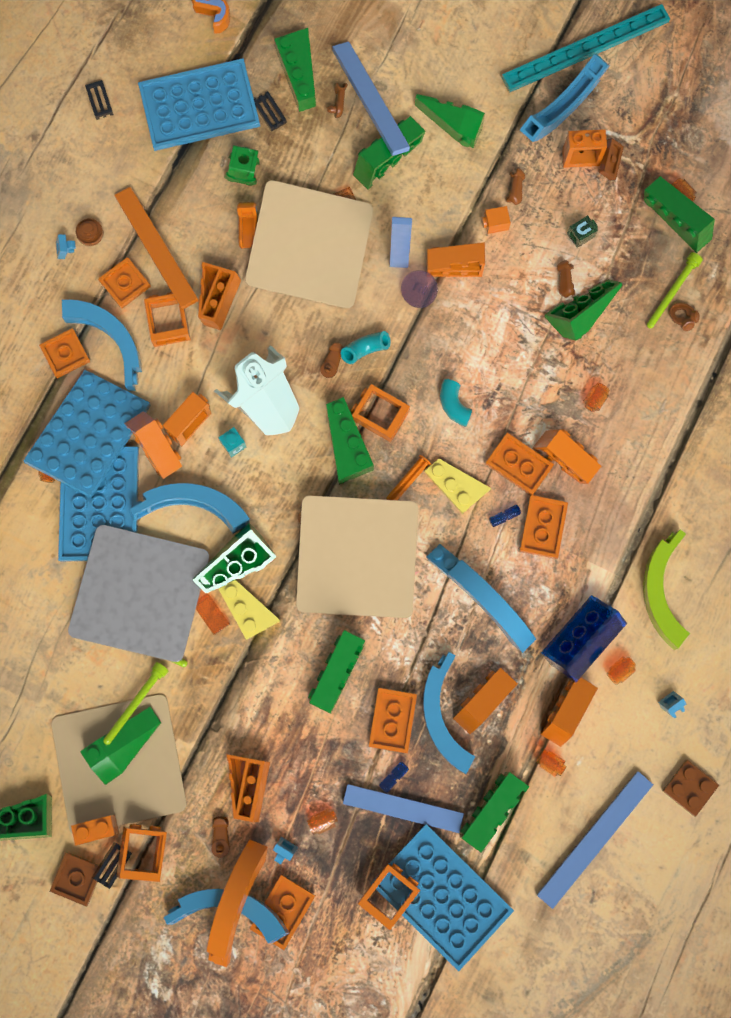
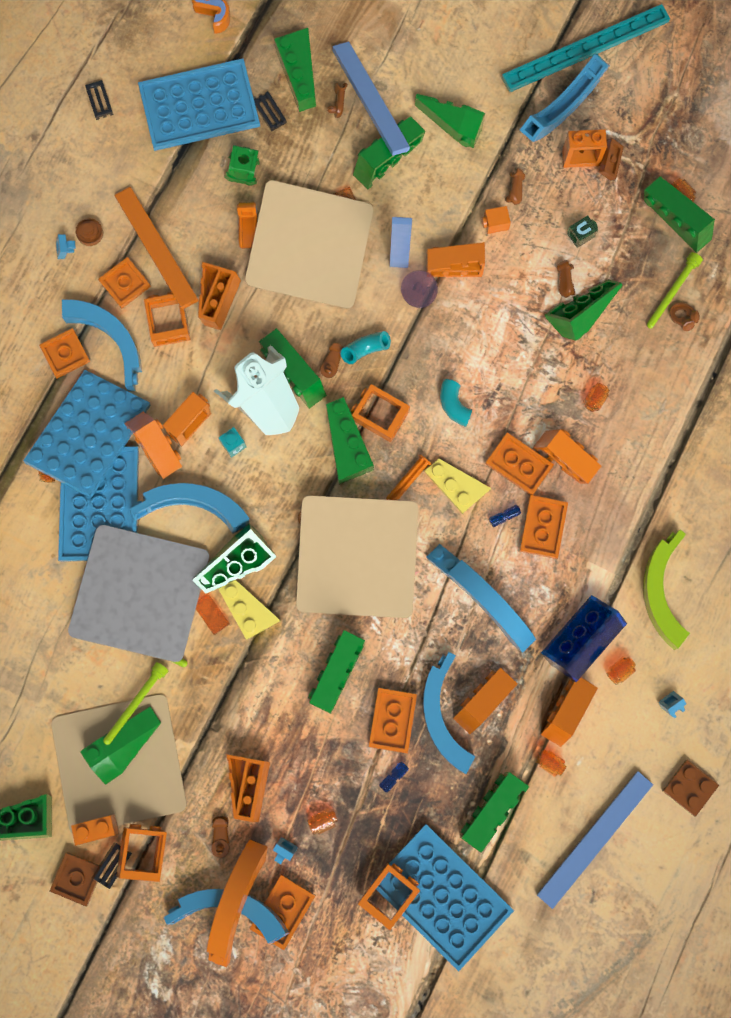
(298, 373): none -> green wedge
(403, 808): medium blue tile -> none

